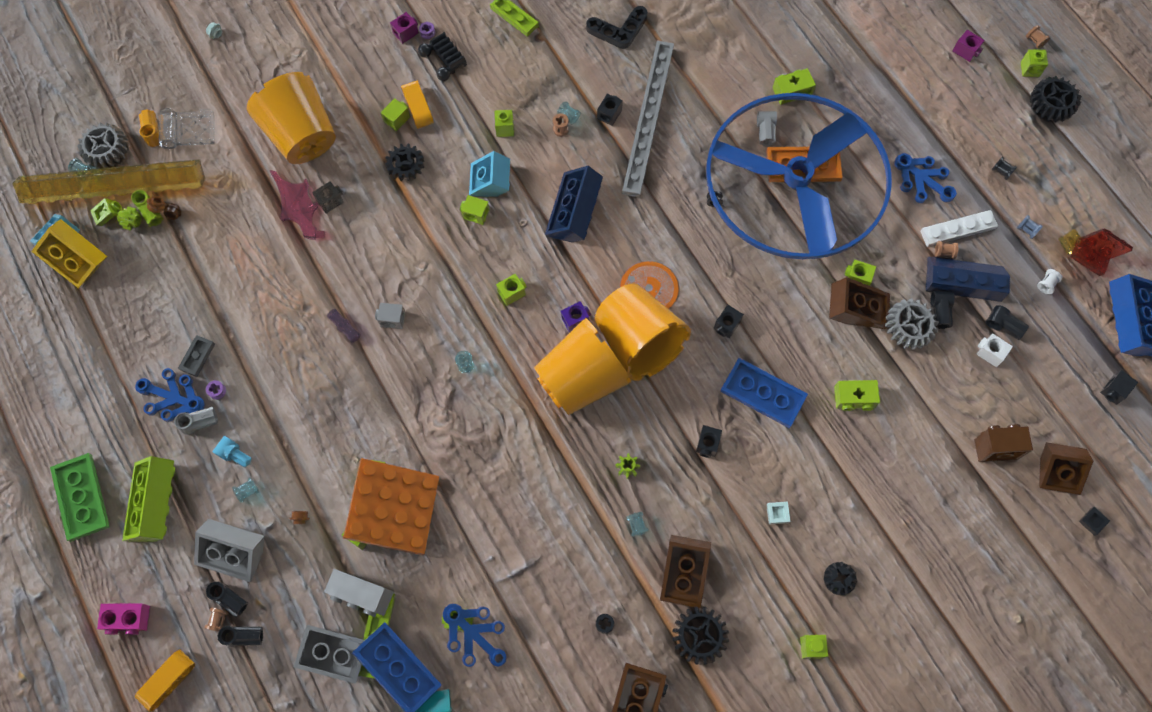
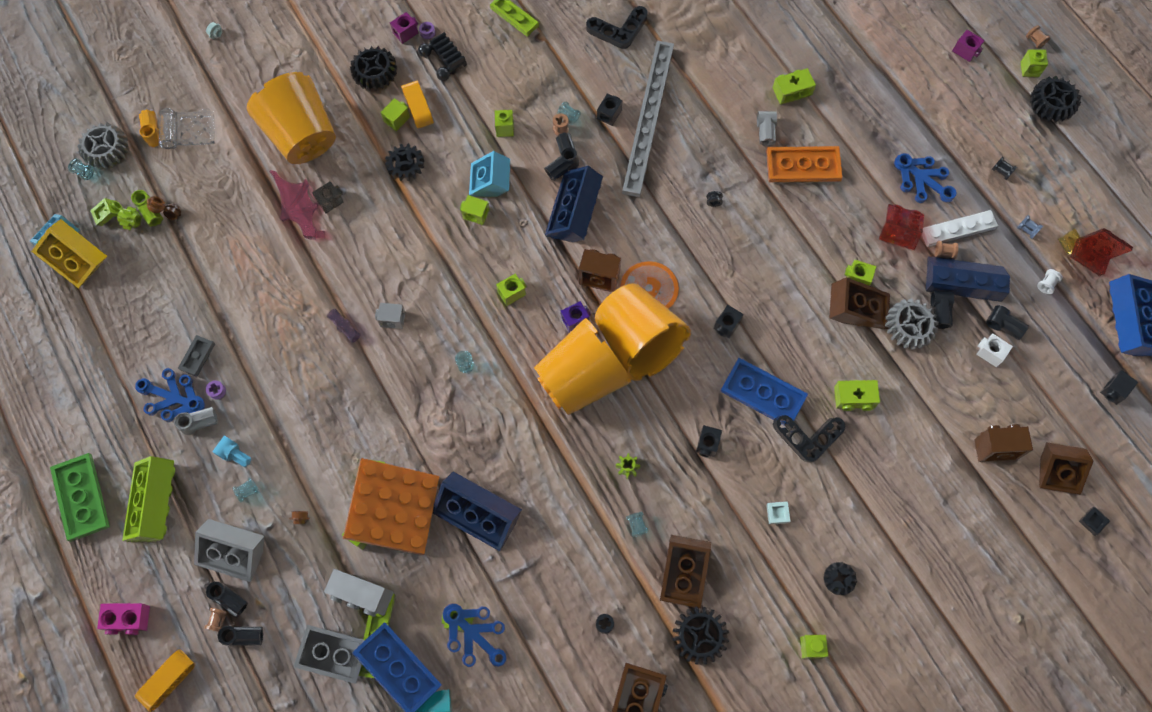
(109, 181): clear yellow brick -> none
(372, 61): none -> black gear
(476, 510): none -> dark blue slope
(562, 164): none -> black piece
(599, 270): none -> reddish brown brick
(806, 442): none -> black beam
(813, 206): blue piece -> none
(902, 226): none -> clear red bracket

